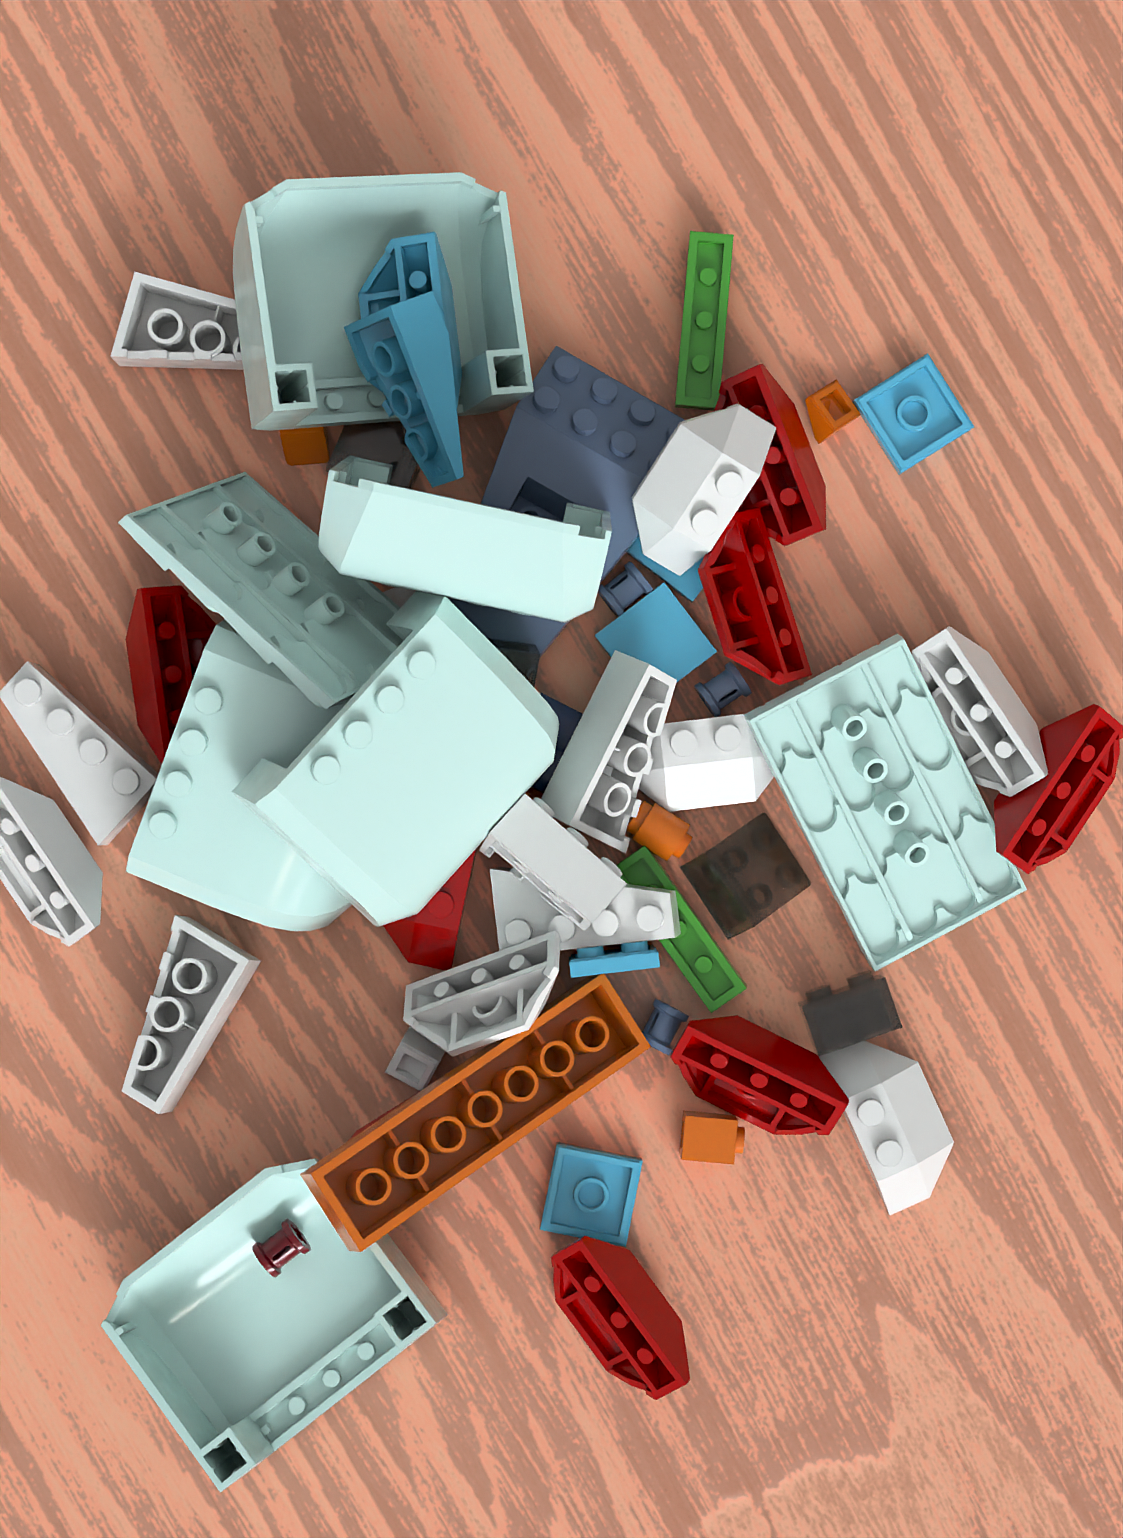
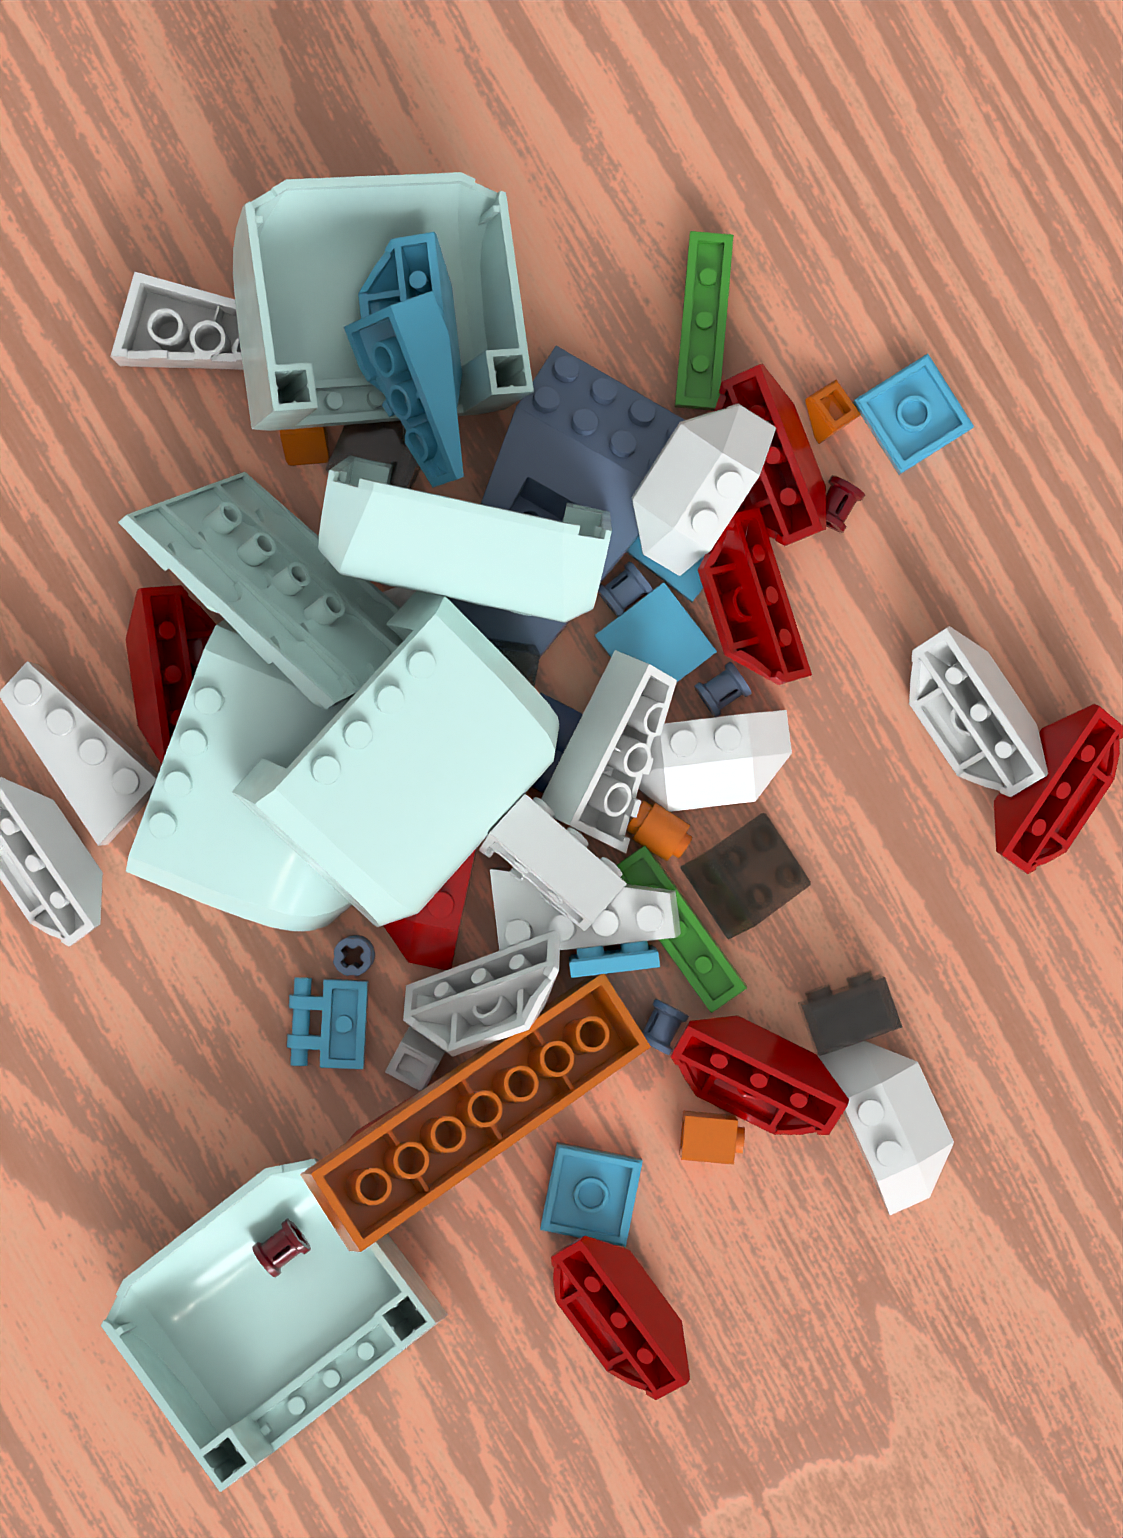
(190, 1004): white wedge -> none
(342, 1026): none -> medium azure plate
(355, 968): none -> sand blue bush
(840, 501): none -> dark red bush
(885, 801): light aqua piece -> none

